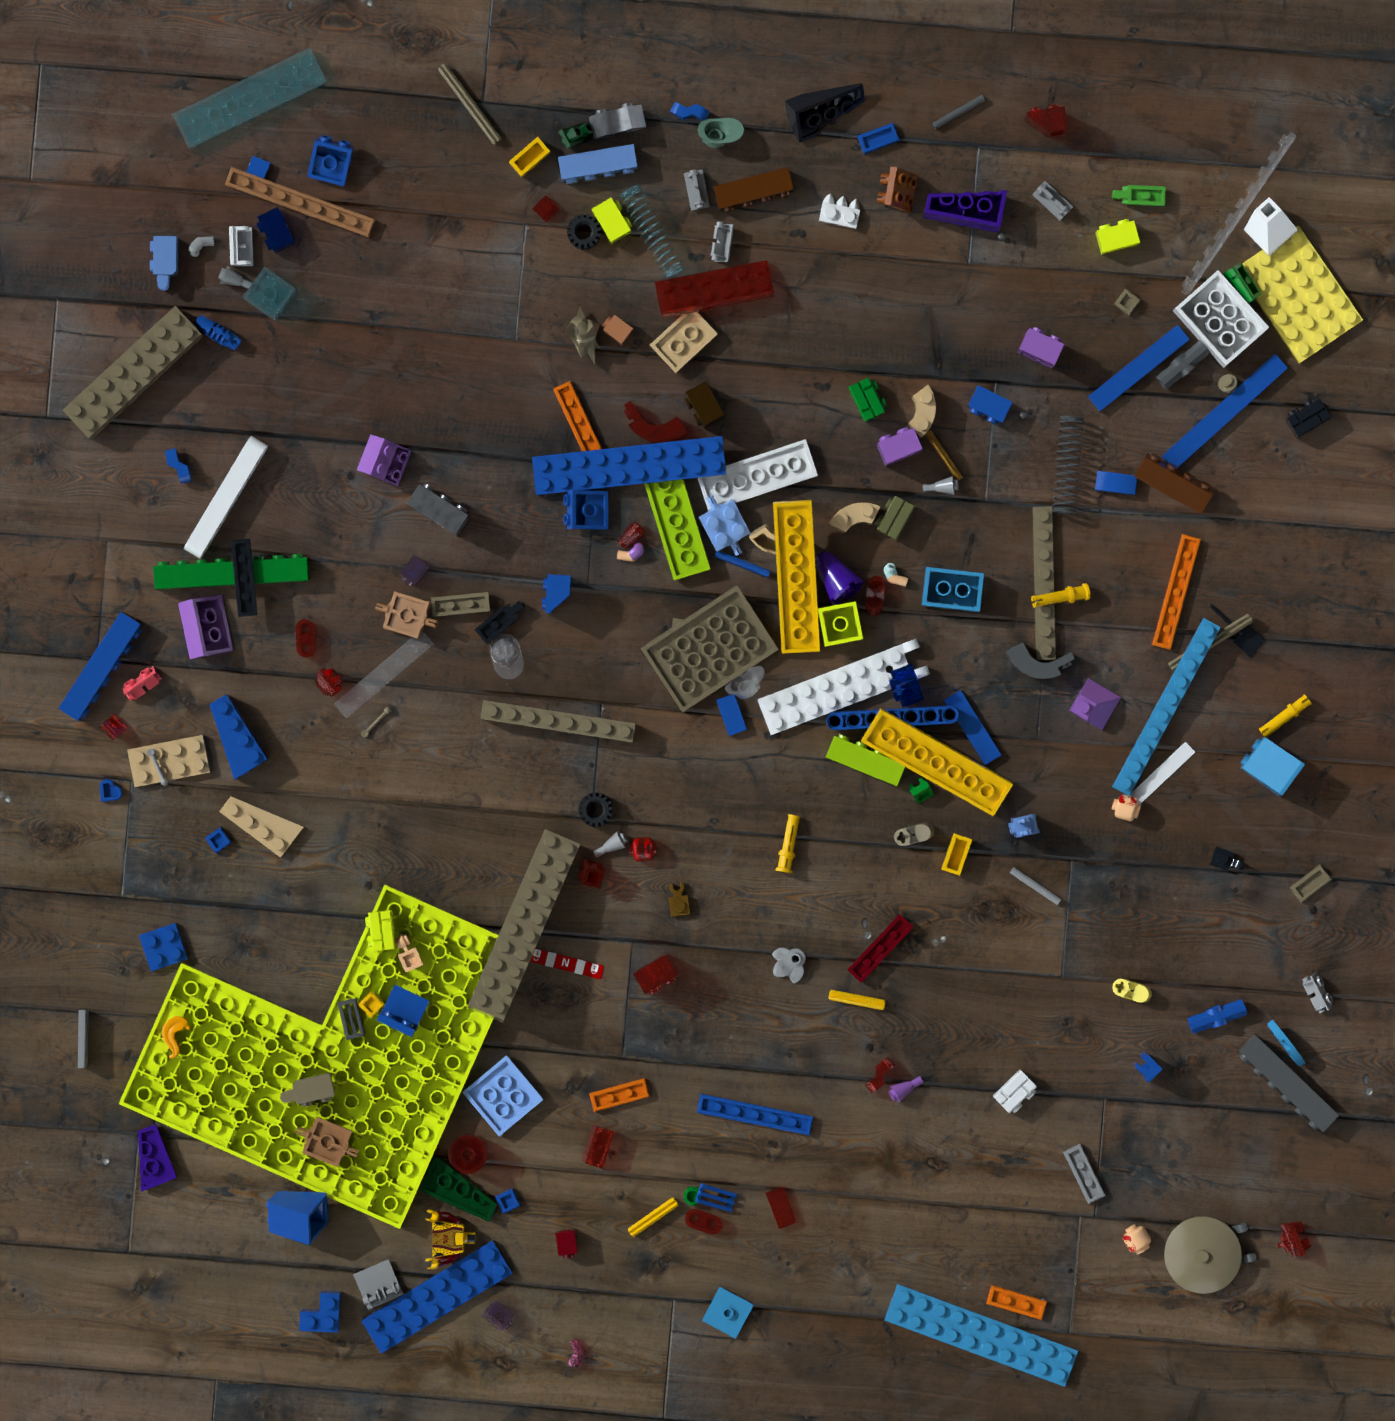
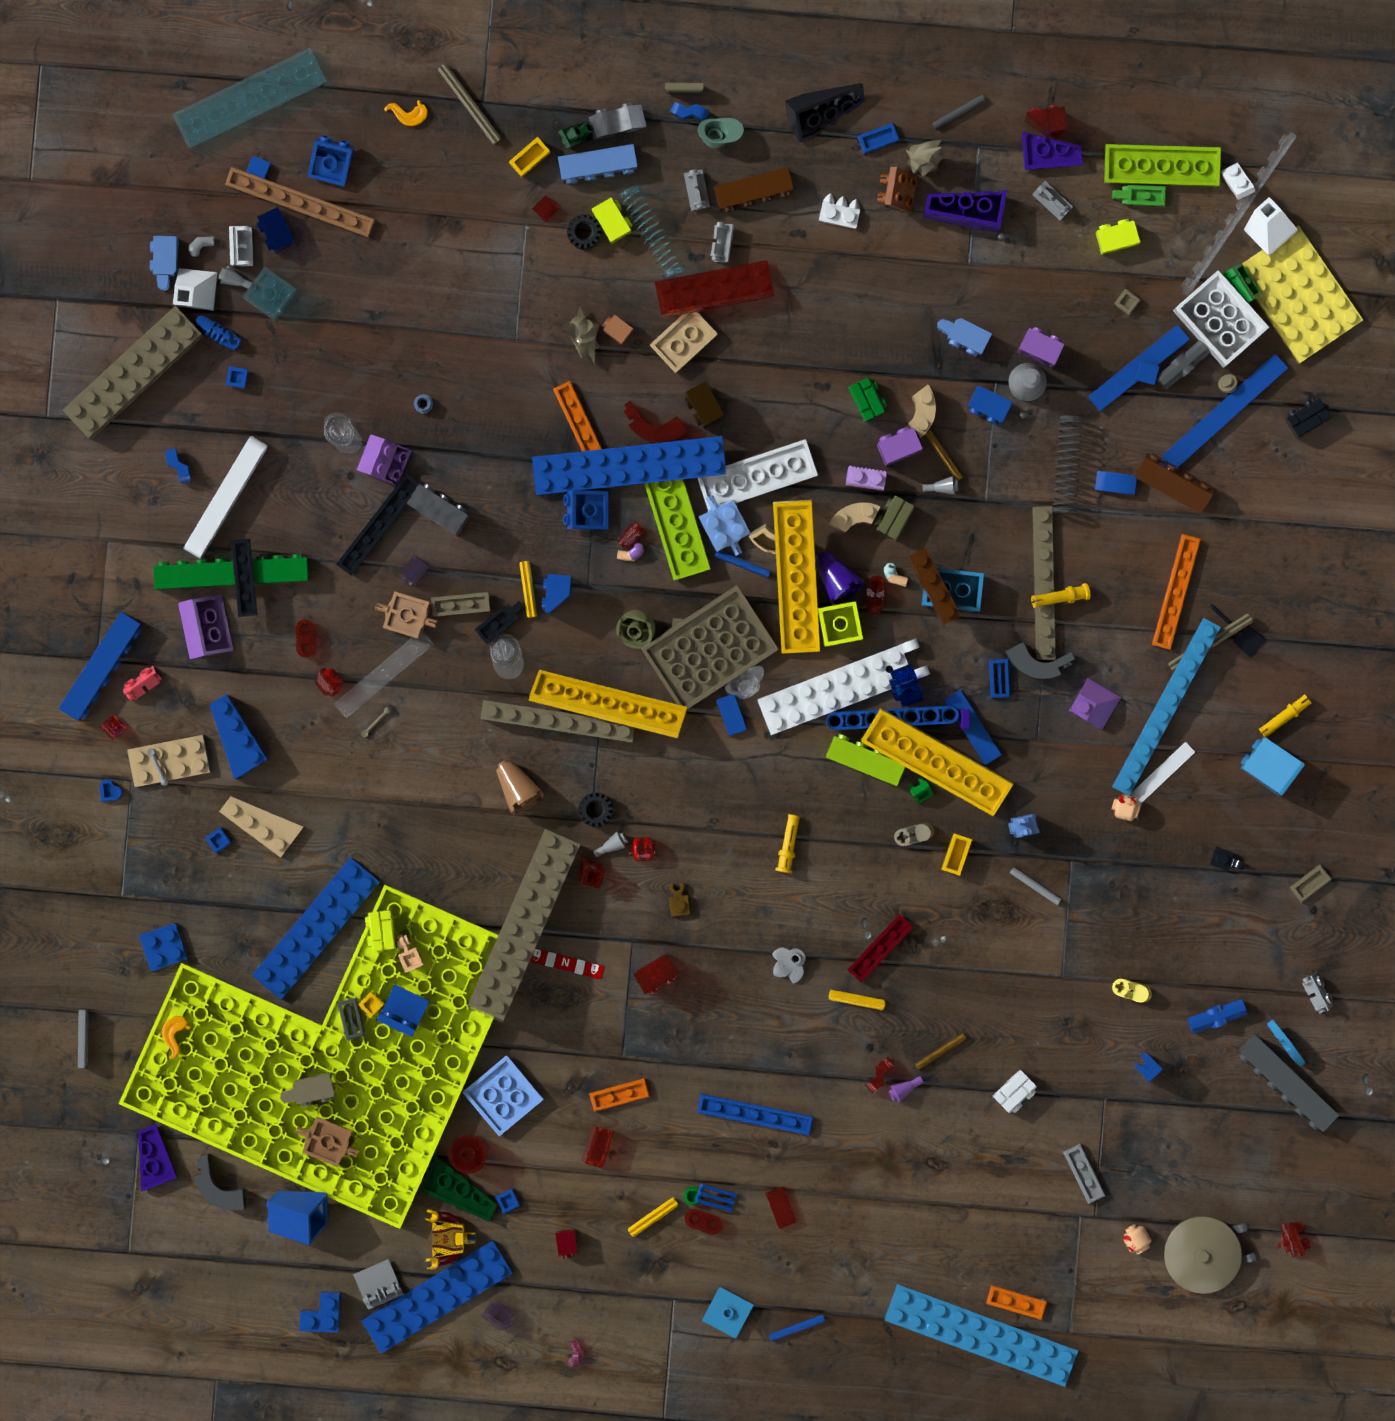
(195, 289): none -> white slope
(212, 1192): none -> dark grey arch
(237, 377): none -> blue plate
(315, 928): none -> blue plate
(341, 433): none -> clear piece
(378, 525): none -> black plate
(412, 118): none -> light orange piece
(418, 399): none -> sand blue plate
(517, 787): none -> medium nougat cone
(528, 589): none -> yellow axle
(608, 703): none -> yellow plate
(636, 628): none -> olive cylinder
(684, 87): none -> dark tan tile
(796, 1328): none -> blue bar
(865, 478): none -> lavender brick
(924, 157): none -> dark tan hair
(934, 586): none -> reddish brown brick
(940, 1051): none -> pearl gold bar
(964, 719): none -> dark purple tile
(966, 335): none -> medium blue hinge
(991, 673): none -> blue tile
(1027, 382): none -> light grey cone
(1049, 153): none -> dark purple wing
(1147, 373): none -> blue tile
(1162, 165): none -> lime plate
(1238, 181): none -> white plate

